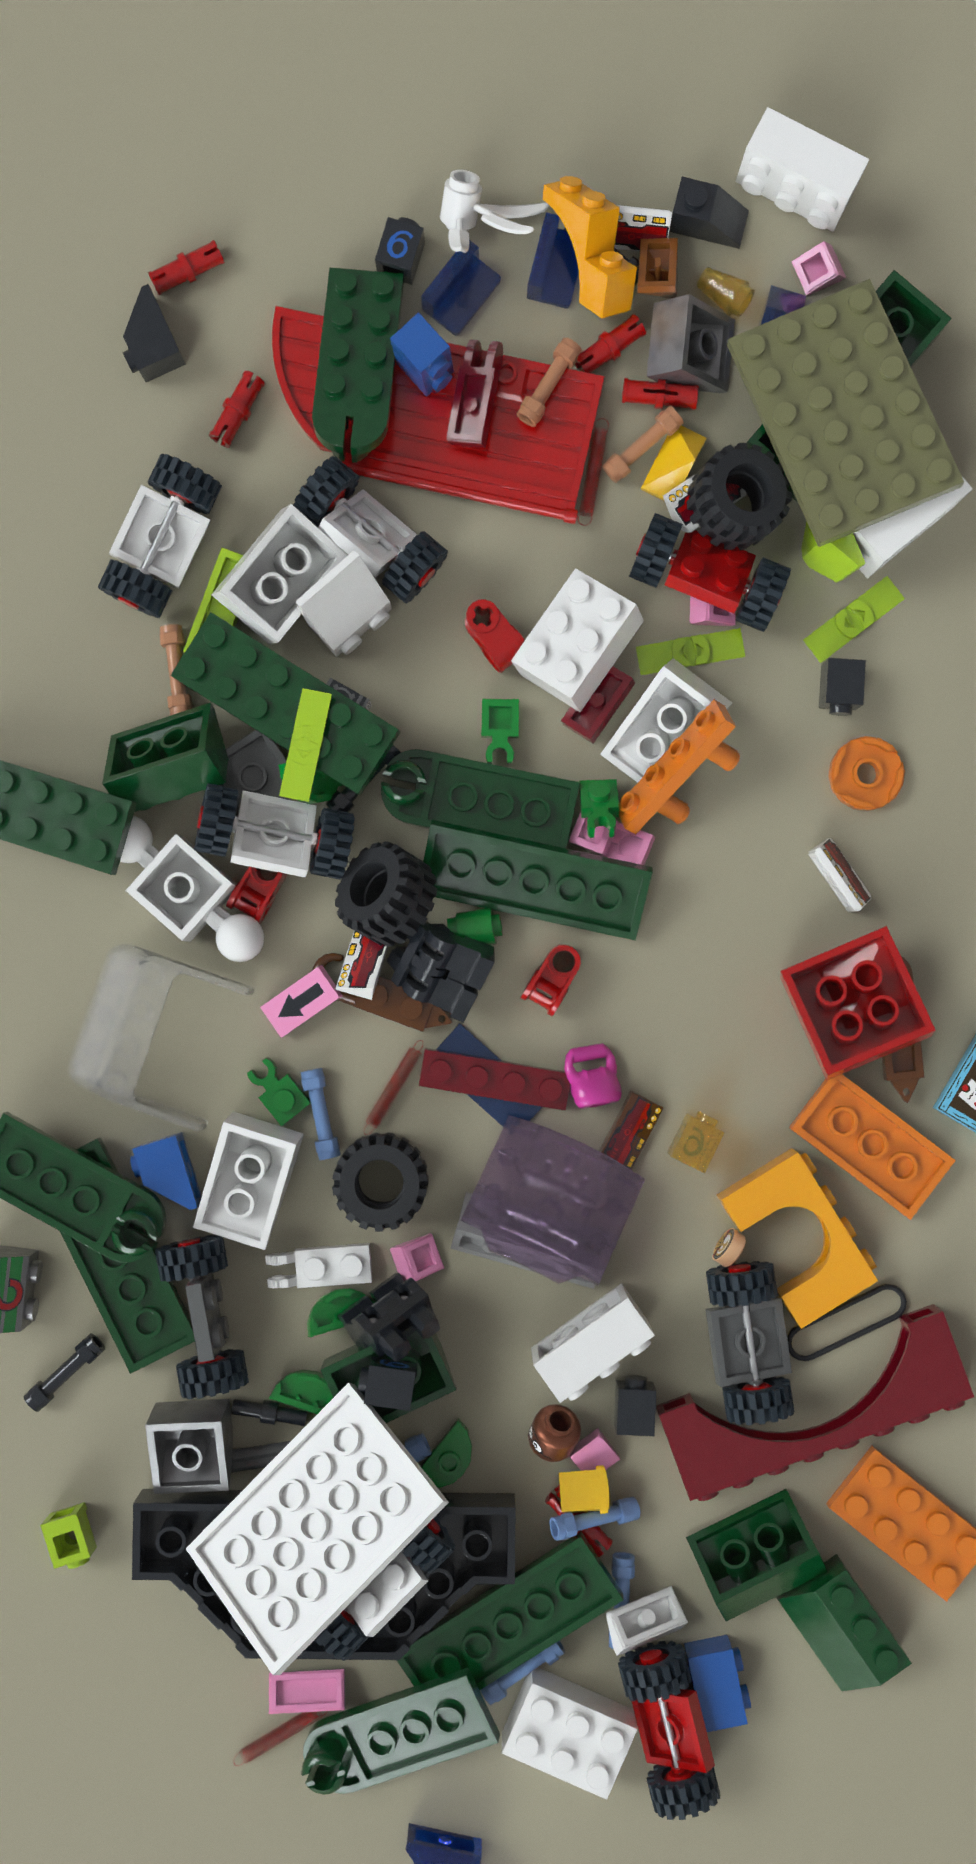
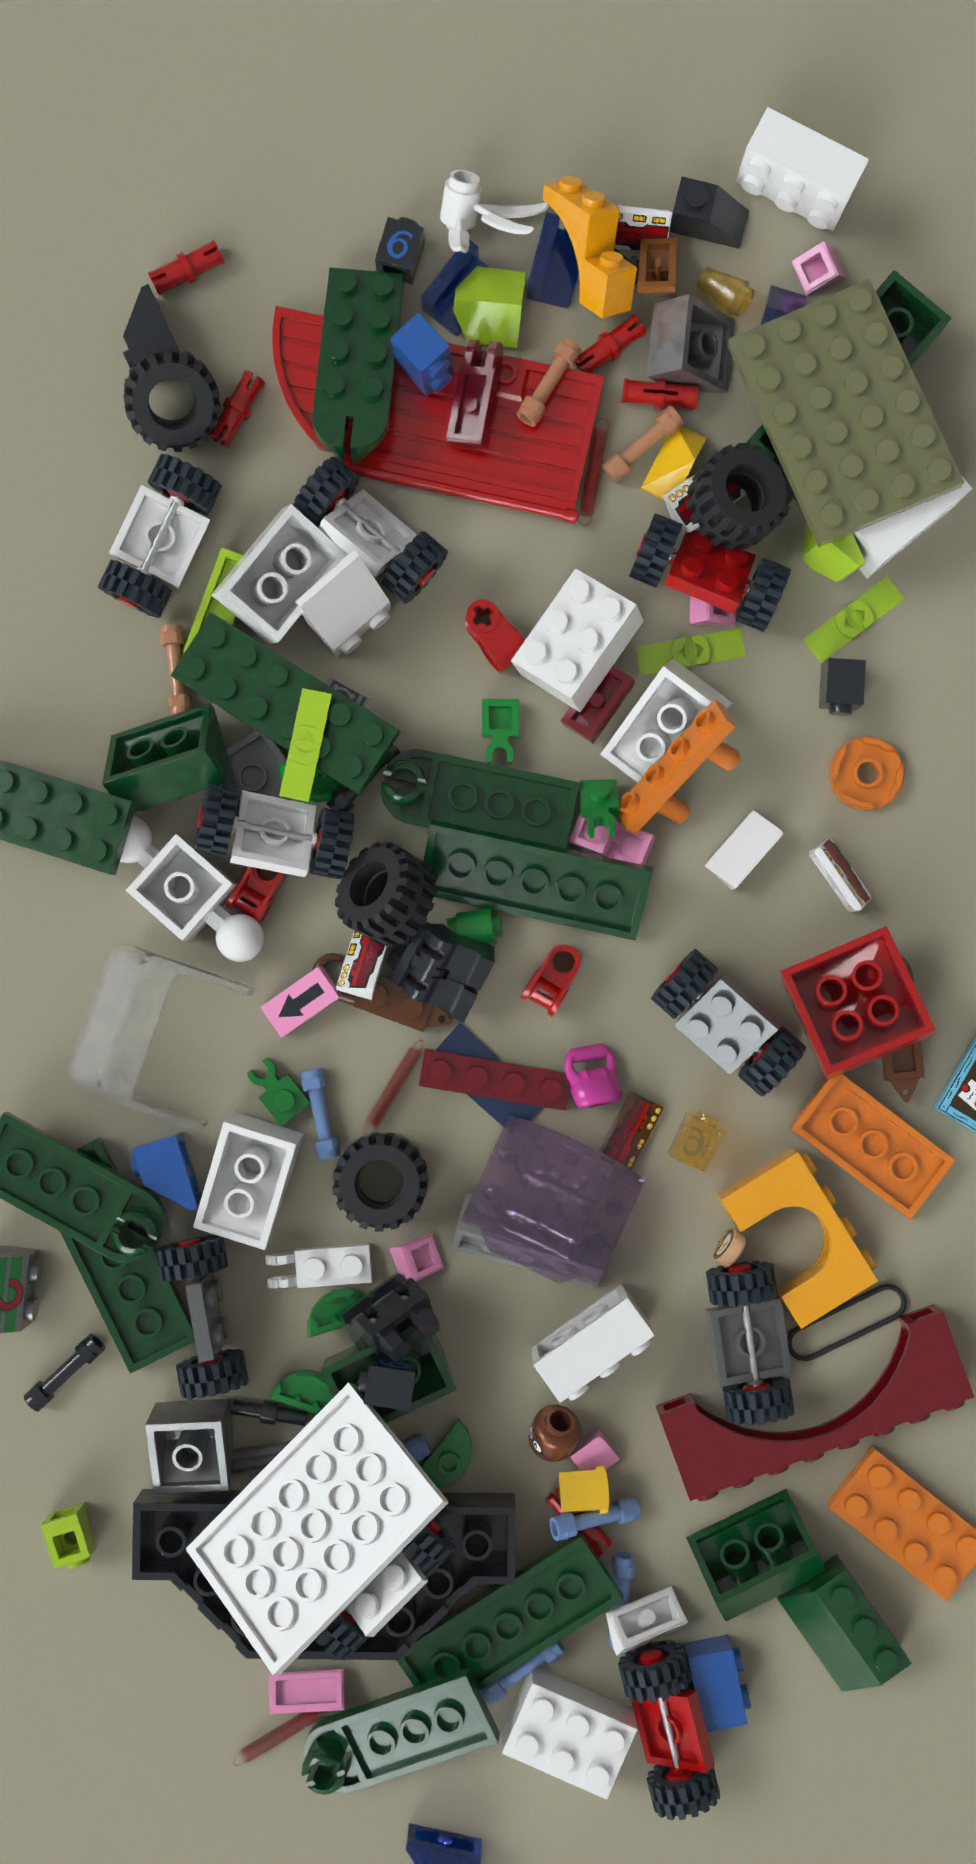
(178, 432): none -> black tyre
(491, 305): none -> lime slope
(635, 1406): black brick -> none
(728, 1024): none -> plate
(743, 849): none -> white slope

